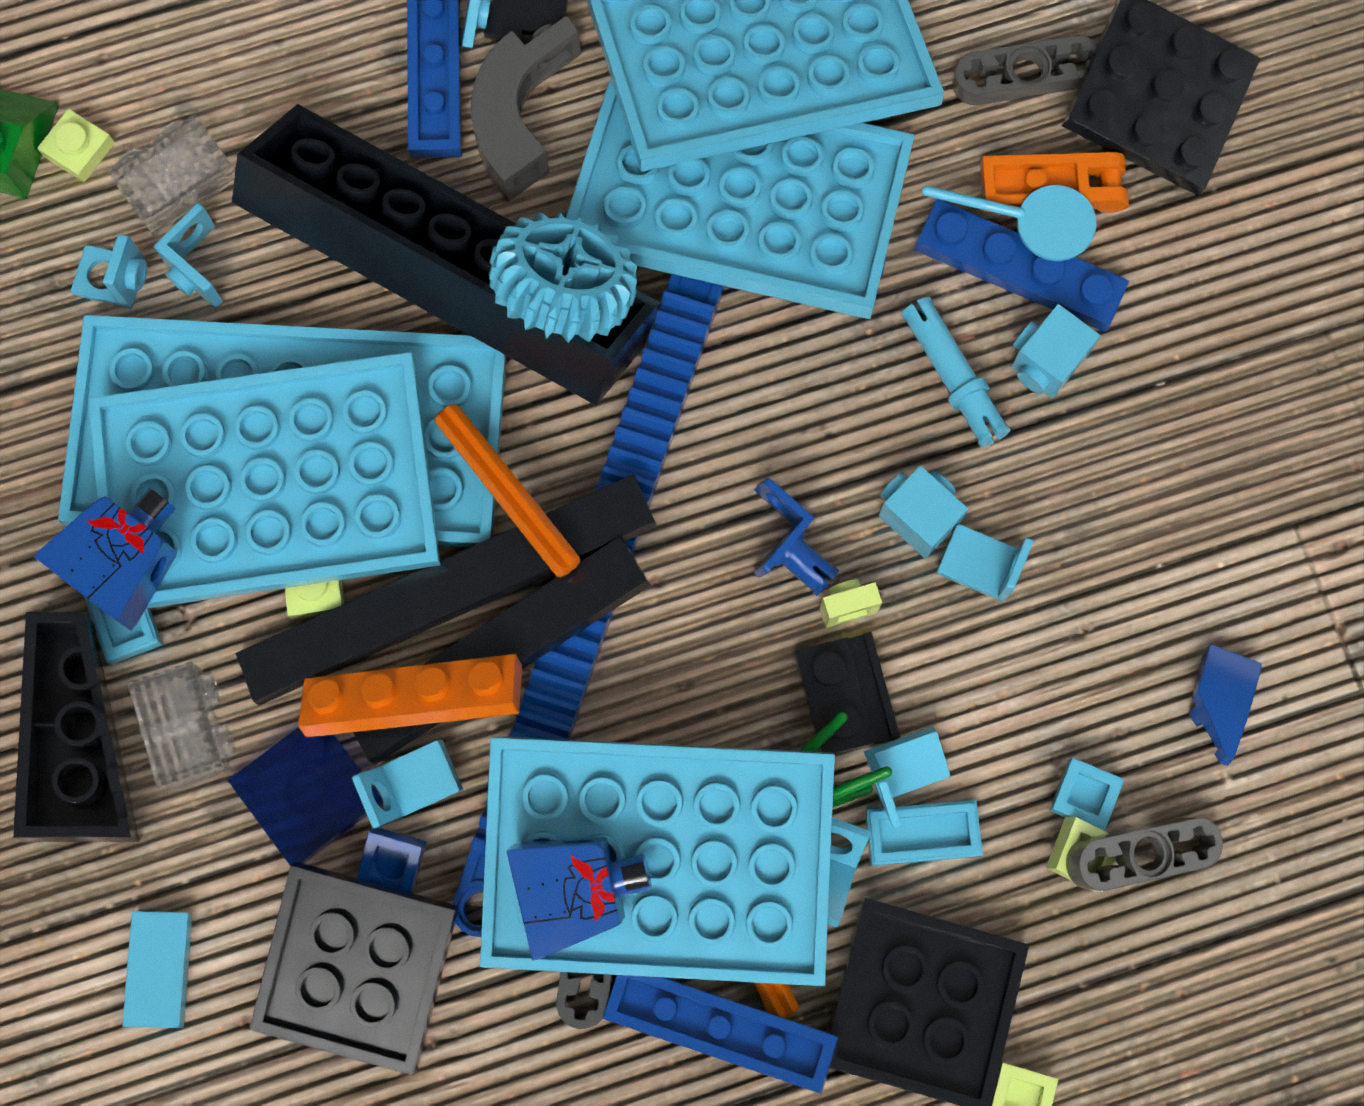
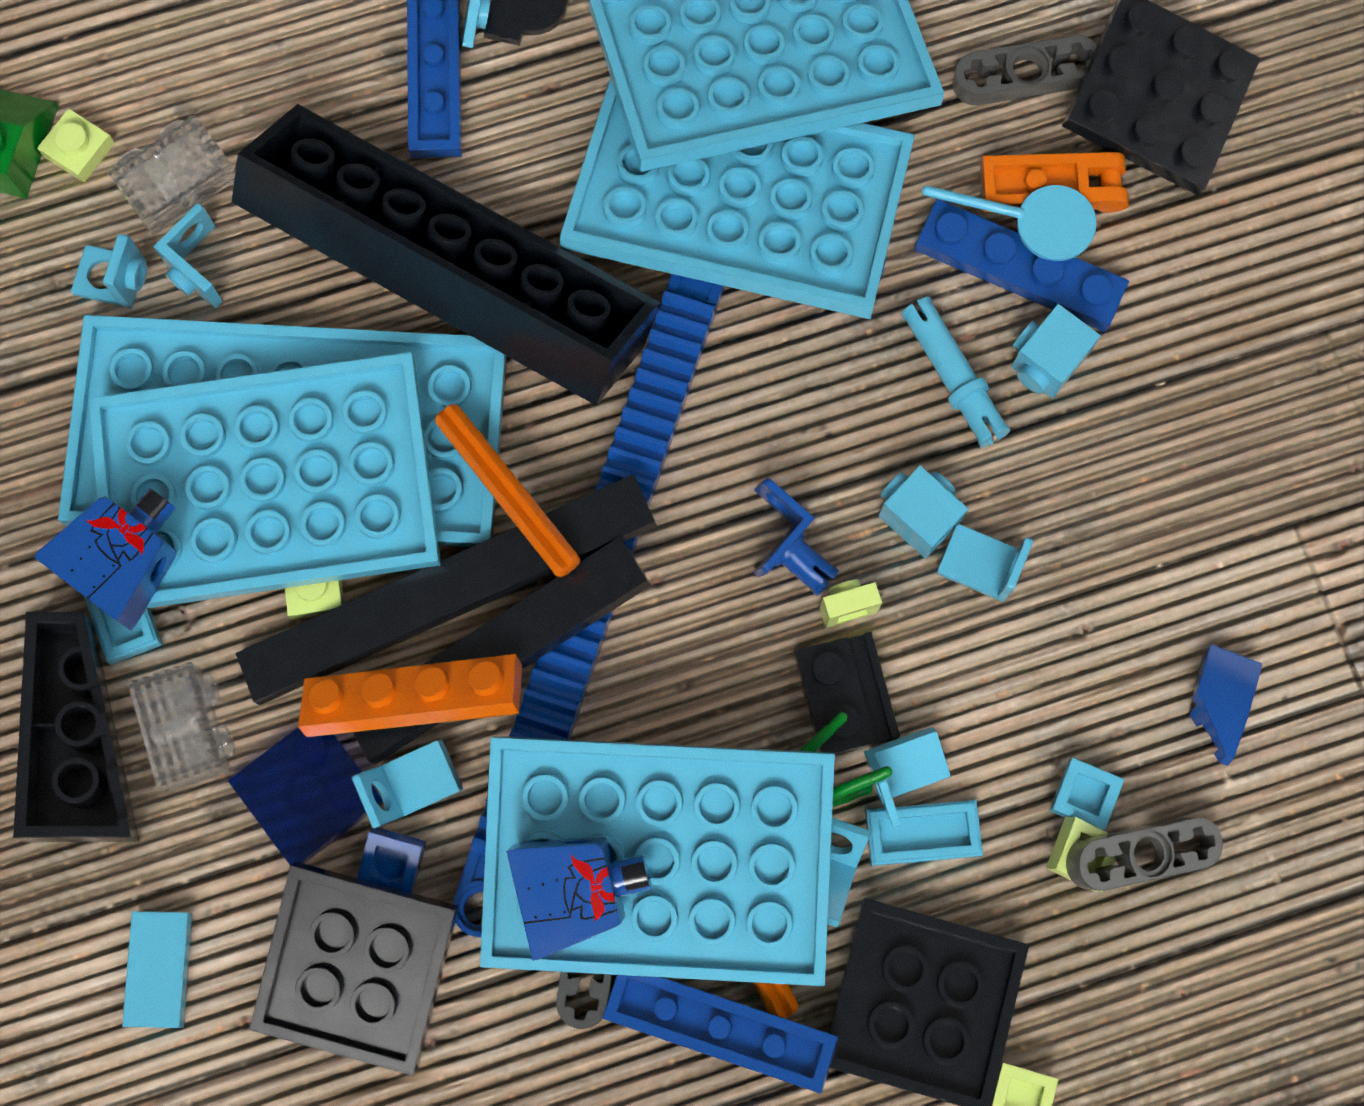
(499, 93): dark grey arch -> none
(563, 276): medium azure gear -> none

